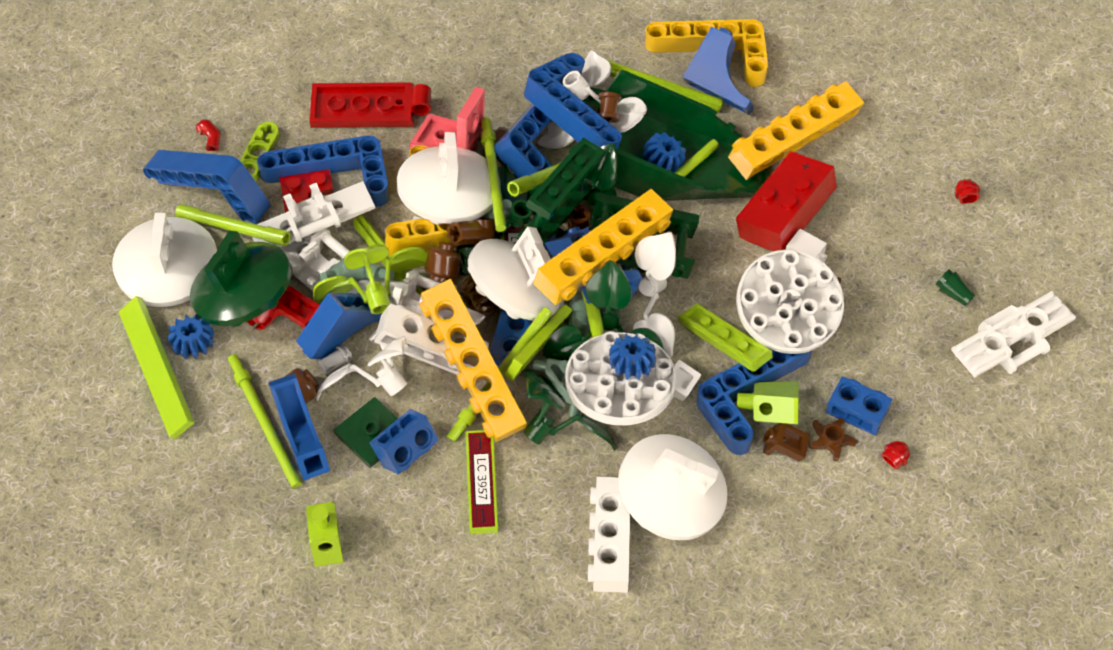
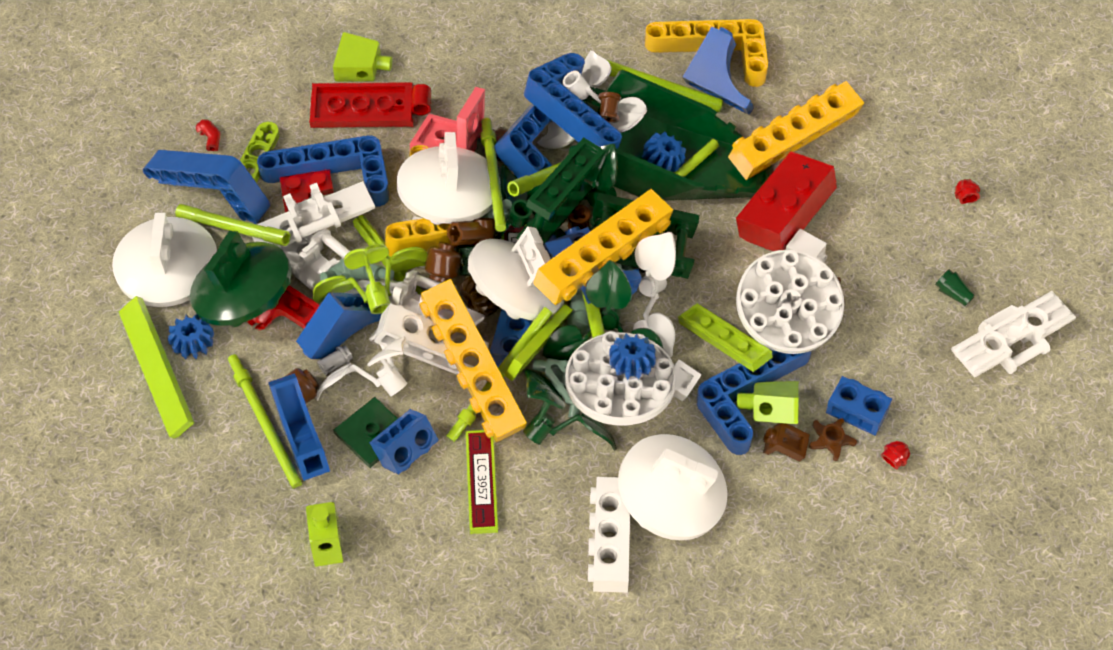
(359, 59): none -> lime torso

